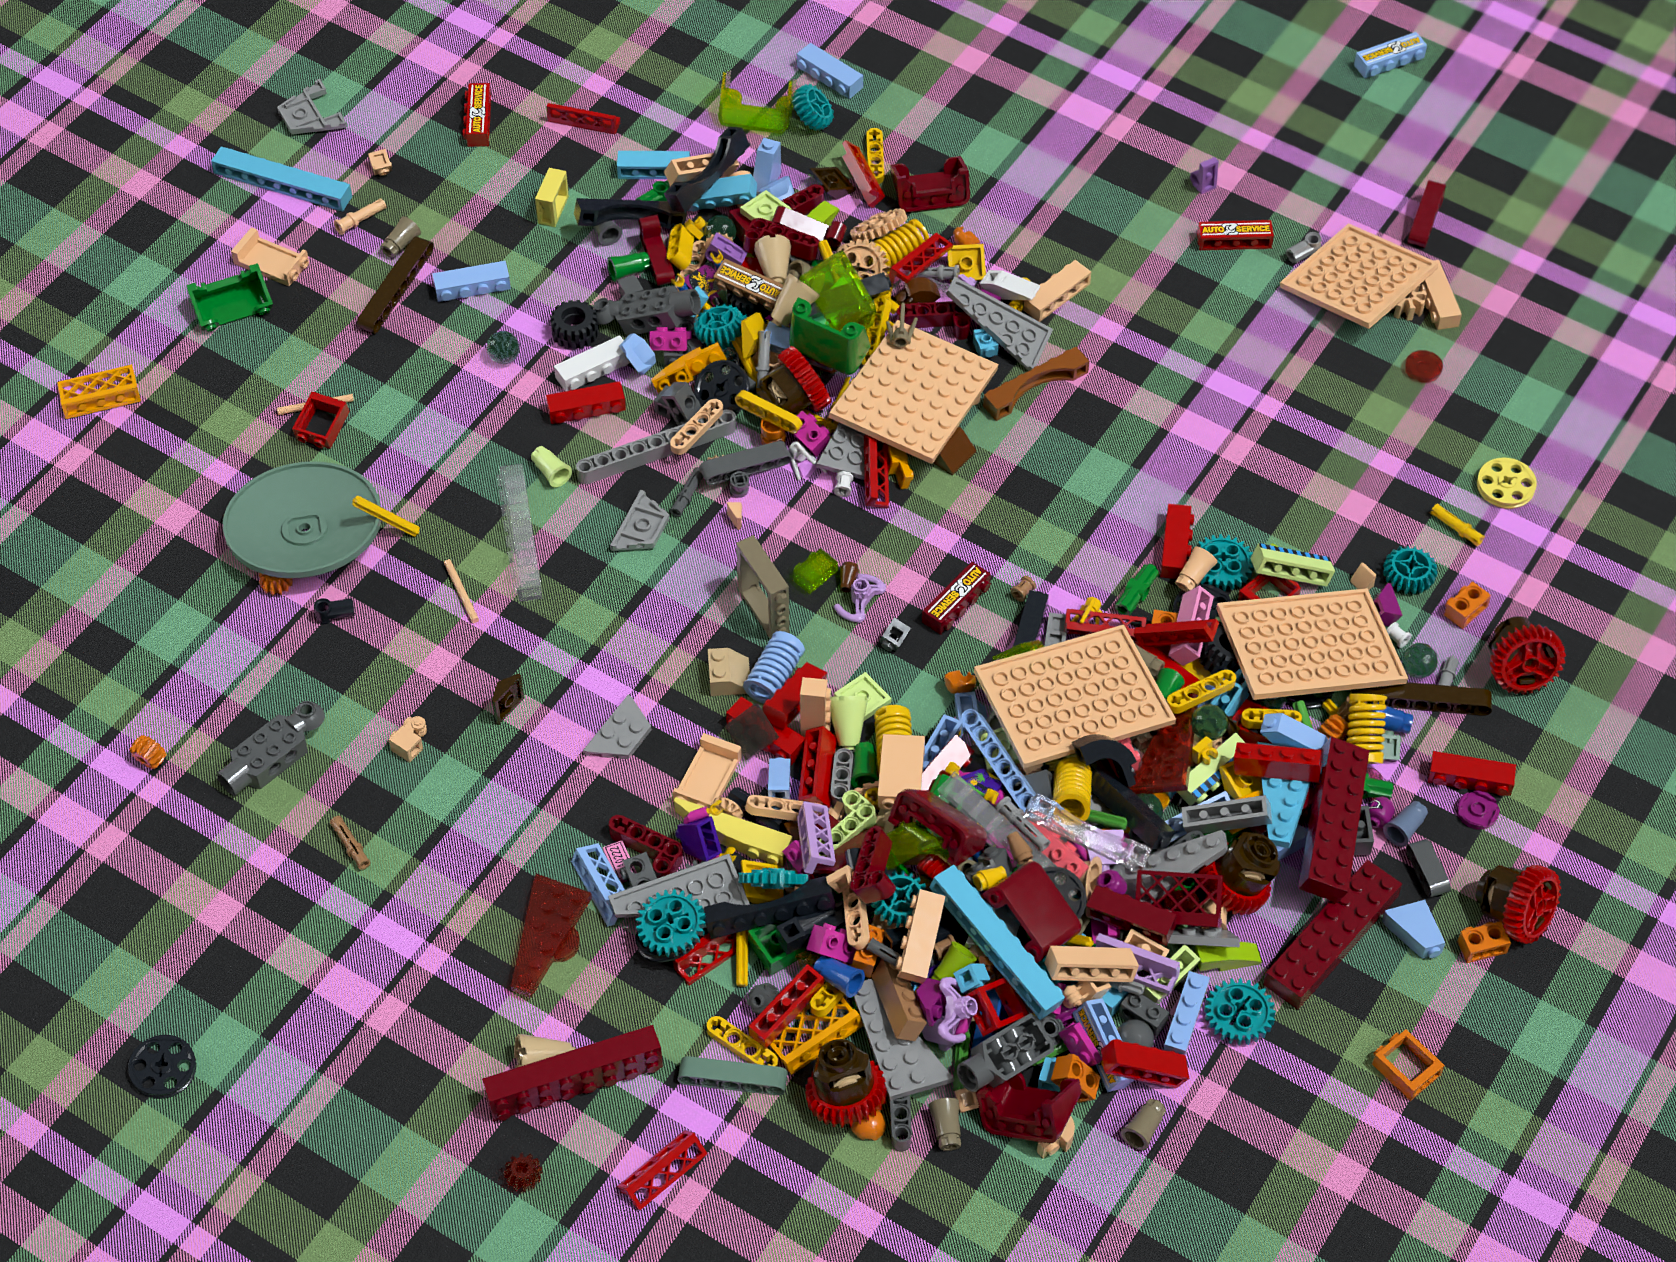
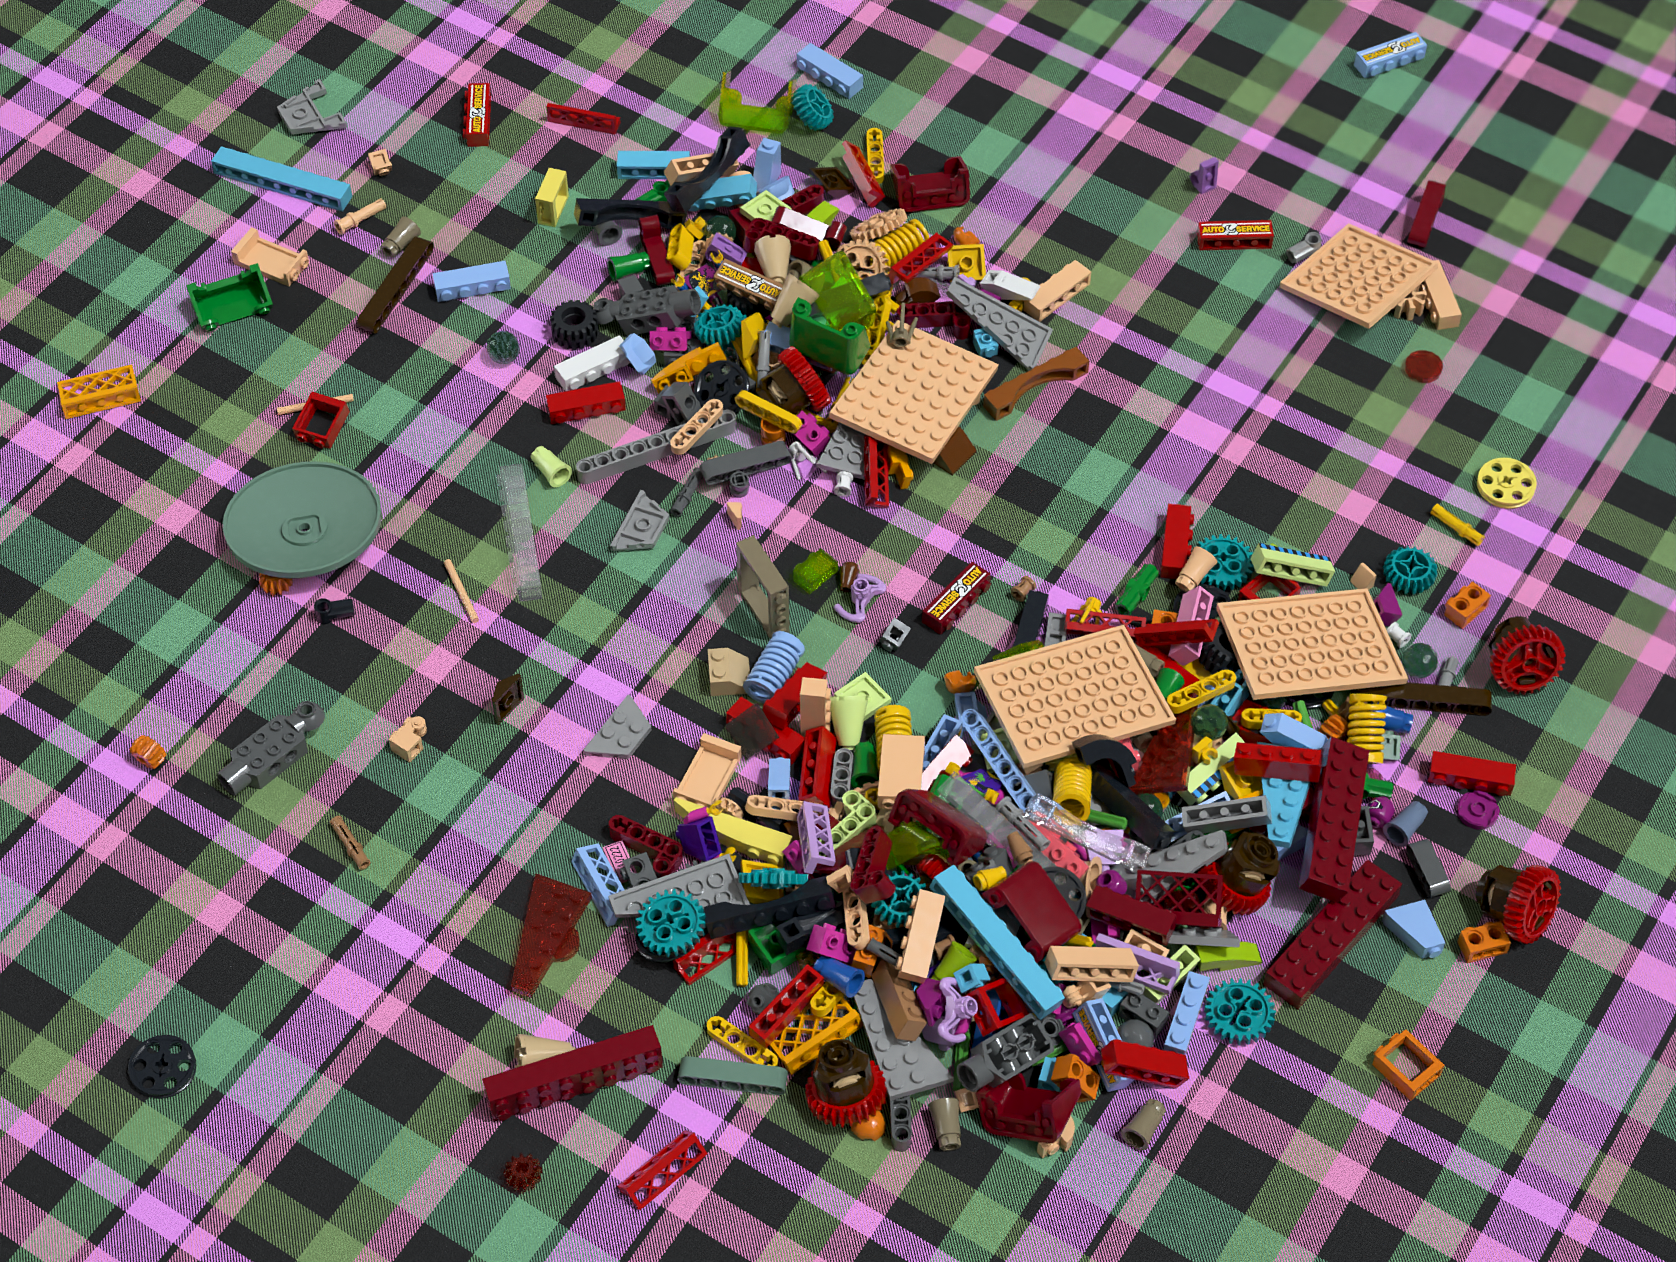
(386, 516): yellow axle -> none

